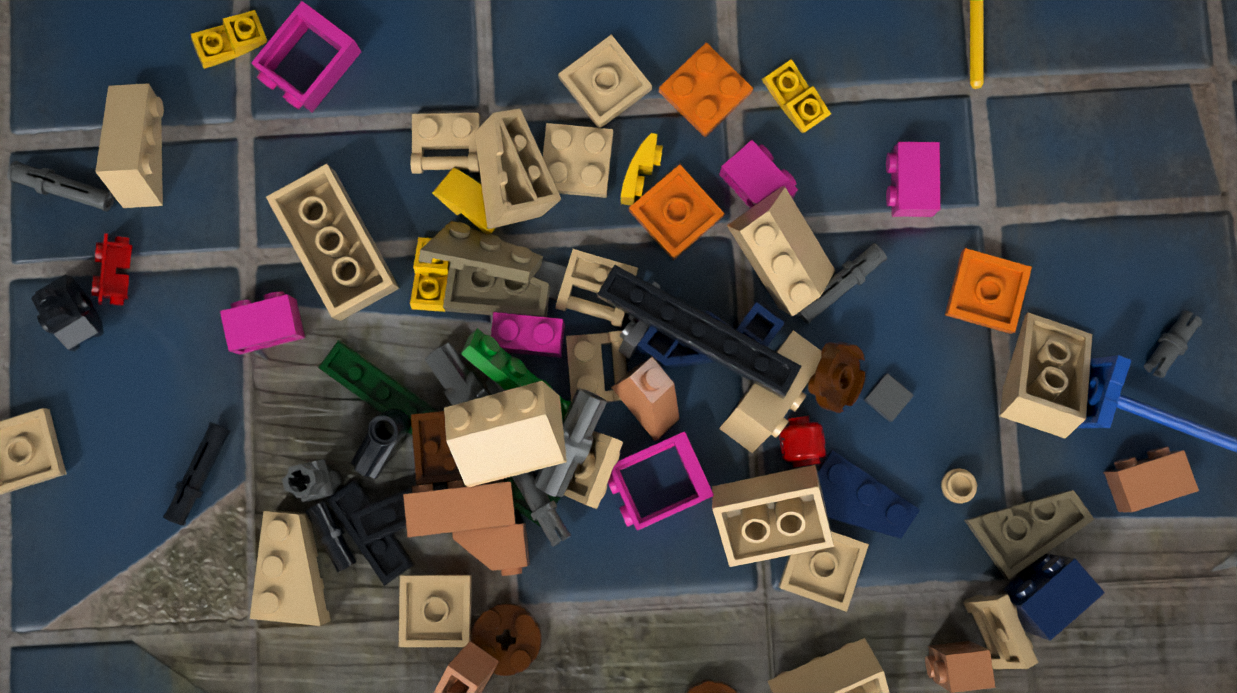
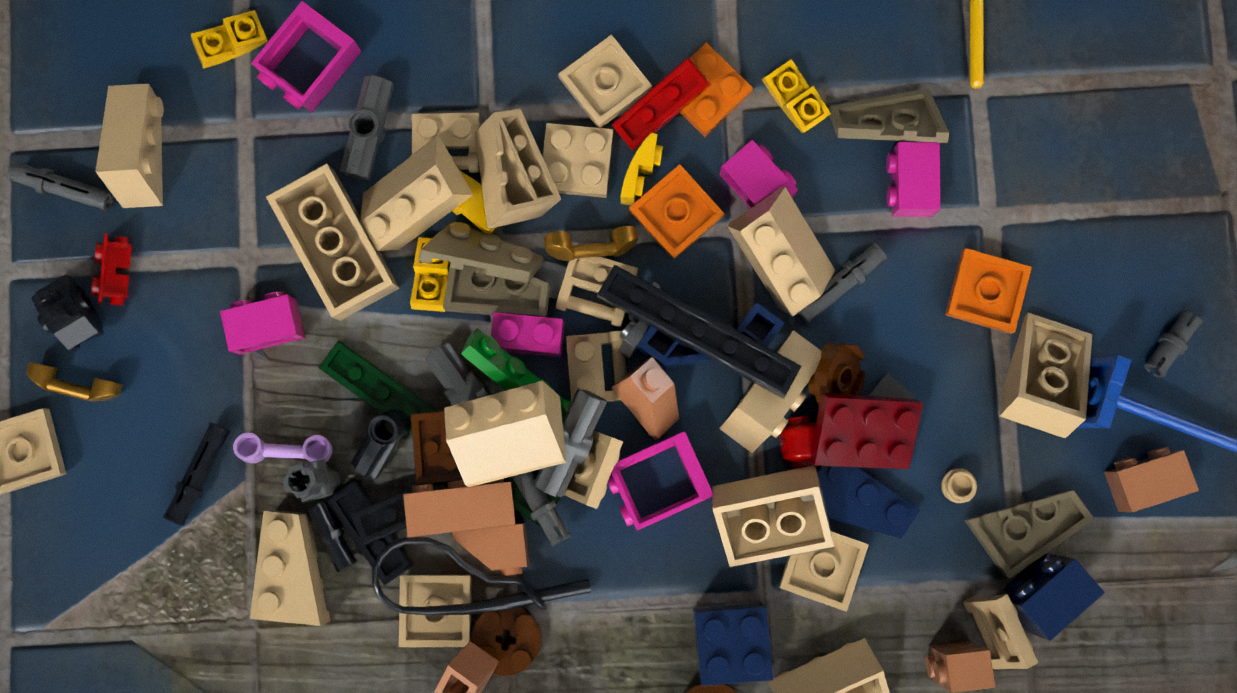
(45, 376): none -> pearl gold bar
(253, 449): none -> lavender bar
(371, 108): none -> dark grey piece
(413, 197): none -> tan slope
(506, 602): none -> black piece
(560, 246): none -> pearl gold bar
(661, 104): none -> red tile
(732, 644): none -> dark blue brick
(865, 431): none -> dark red plate
(891, 117): none -> dark tan wing

